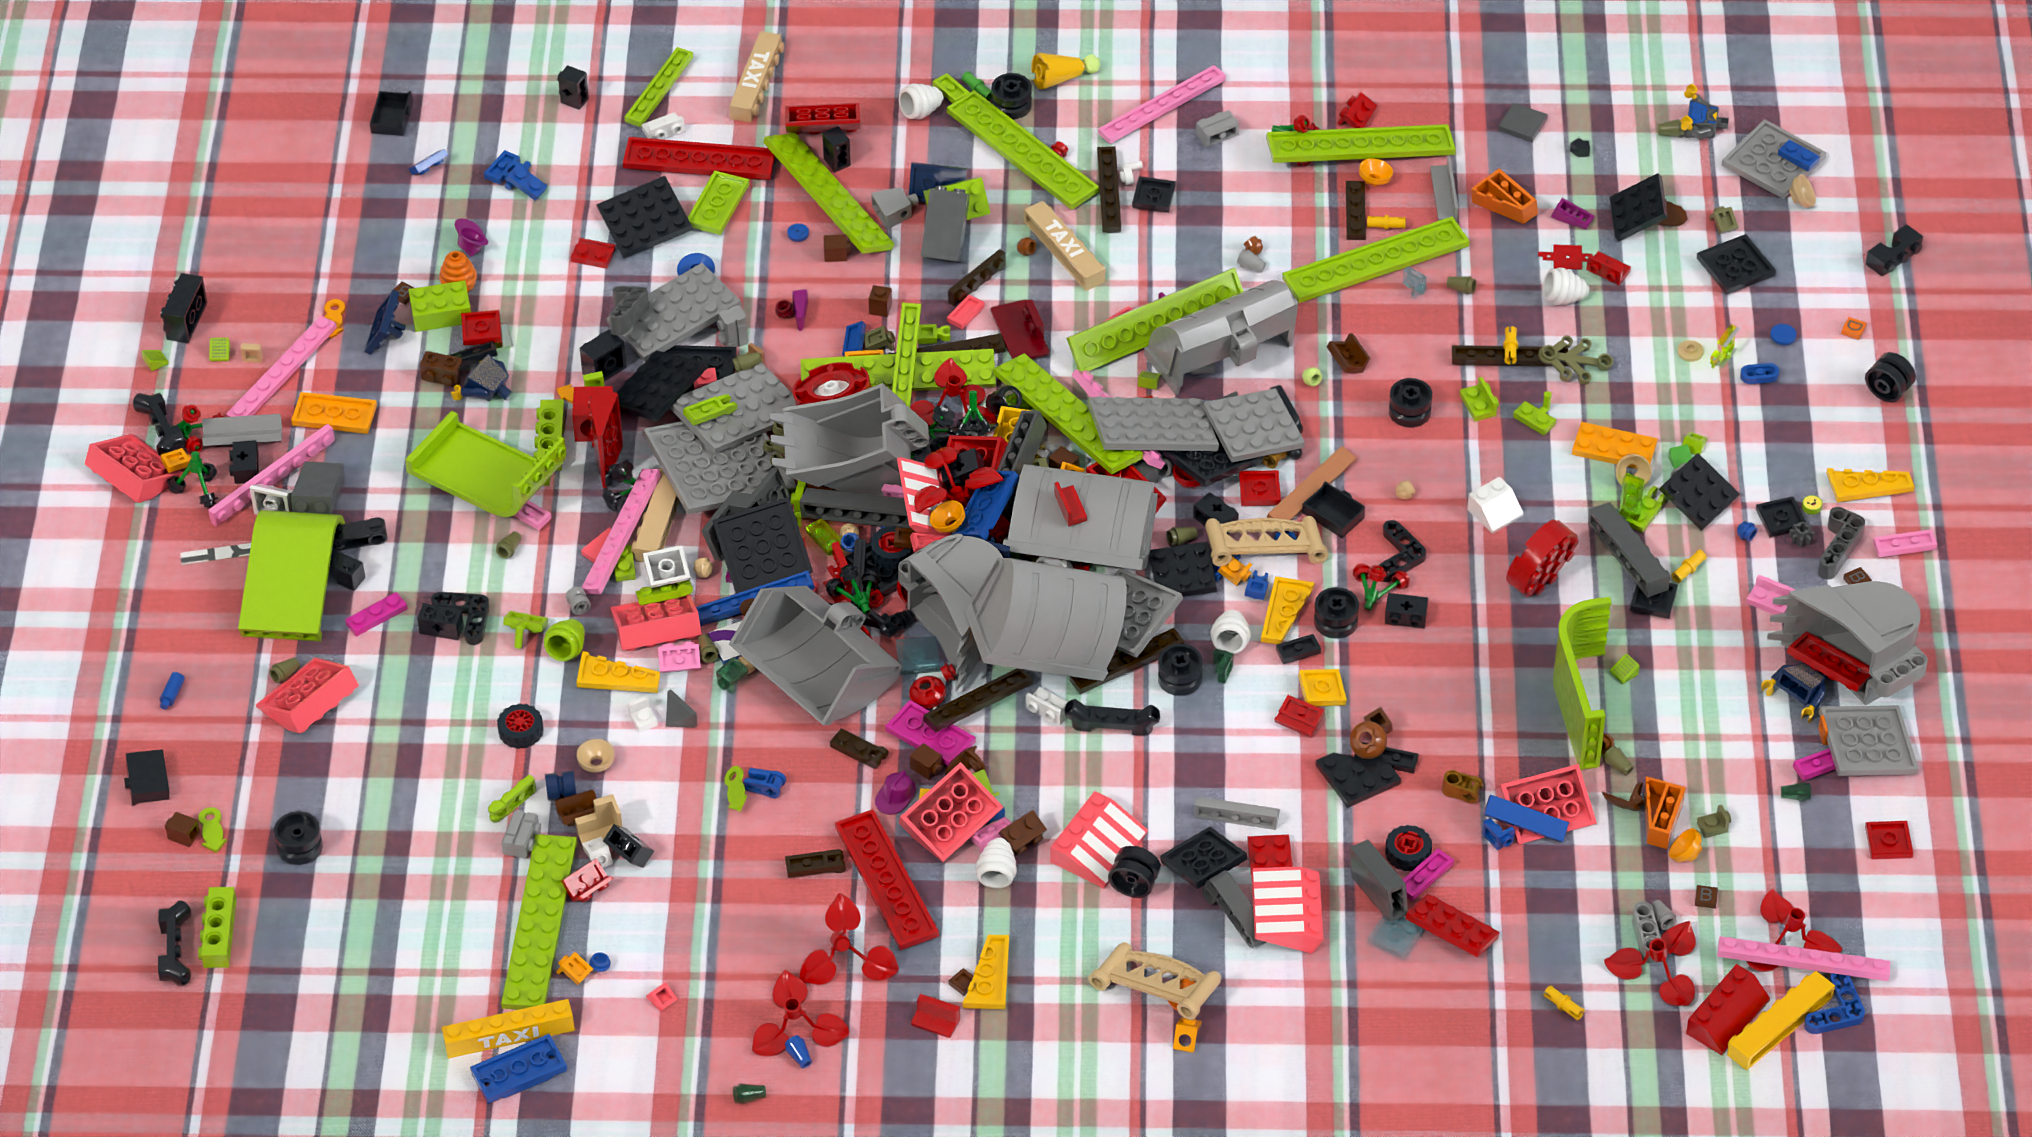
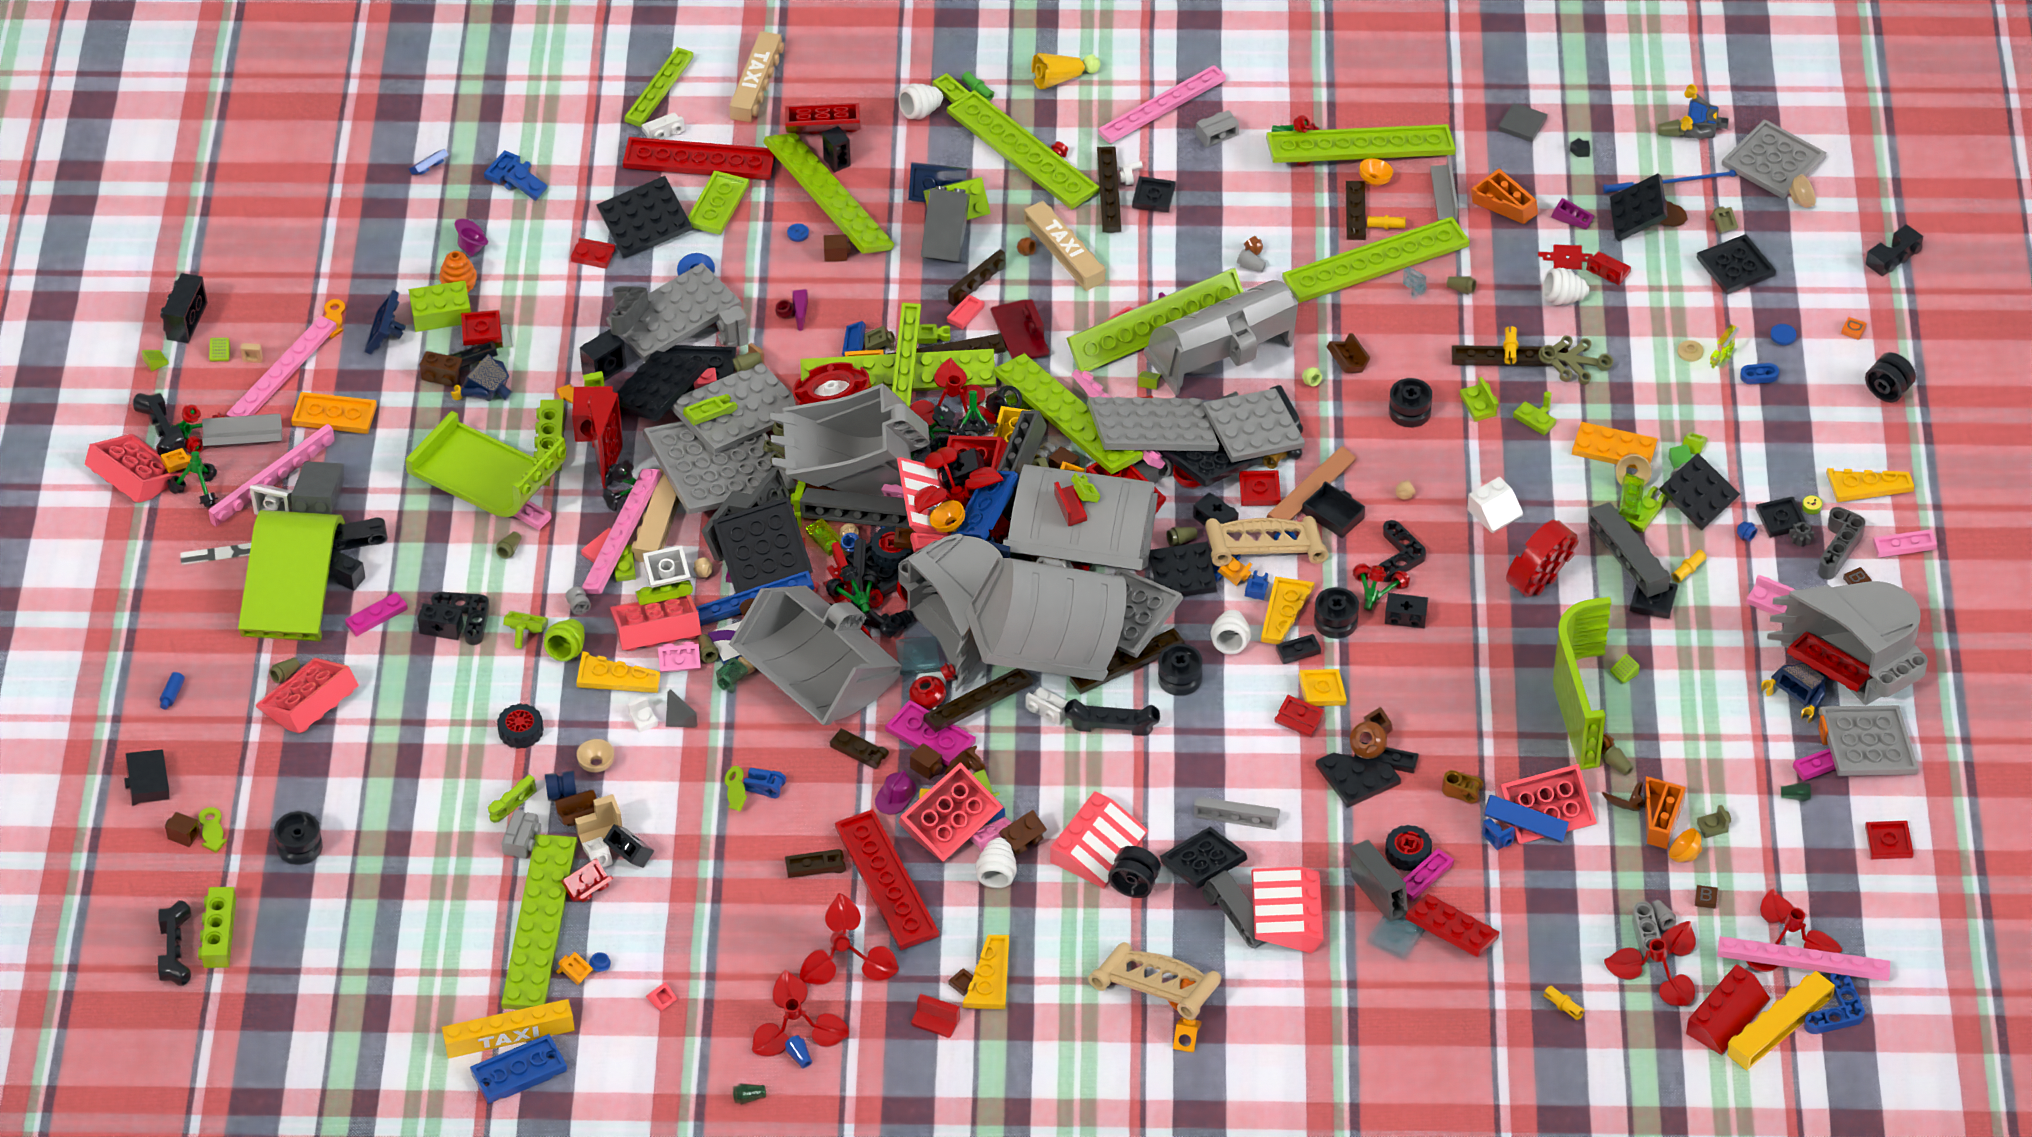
(245, 461): black brick -> none
(391, 113): black container -> none
(403, 291): reddish brown tile -> none
(573, 87): black brick -> none
(880, 301): reddish brown brick -> none
(893, 206): light grey torso -> none
(1012, 94): black wheel -> none
(1085, 490): none -> lime plate
(1224, 664): clear green bracket -> none
(1269, 851): red plate -> none
(1358, 111): red bracket -> none
(1621, 186): none -> blue piece
(1799, 155): blue plate -> none

